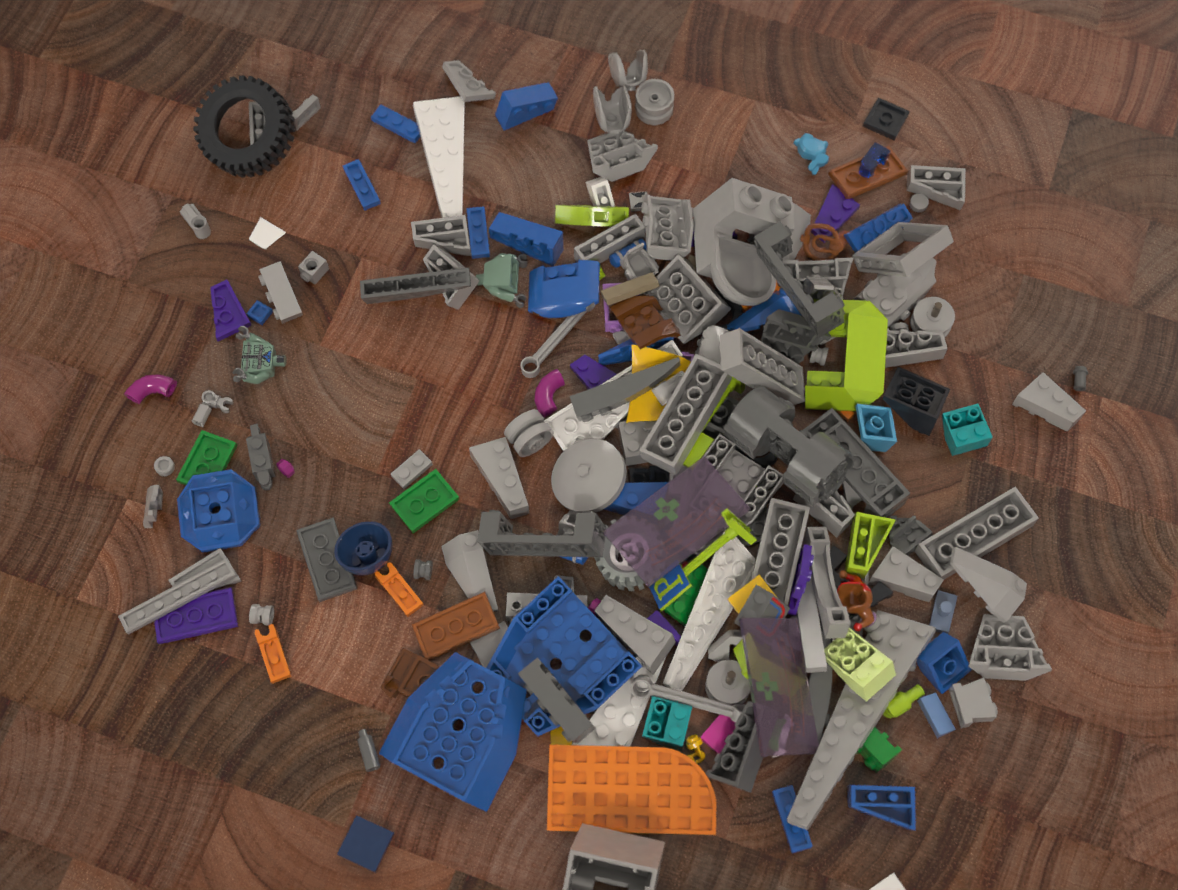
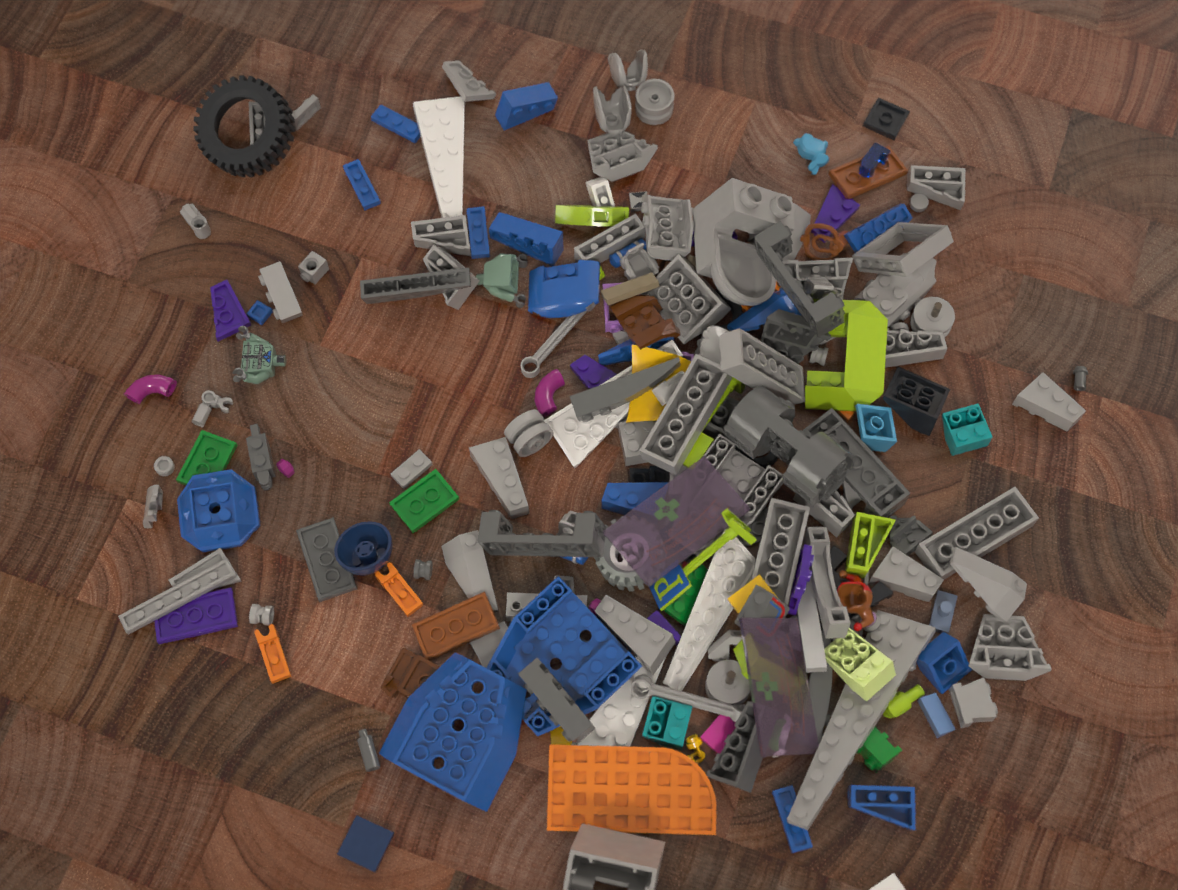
(265, 233): white sticker -> none
(588, 476): light grey dish -> none

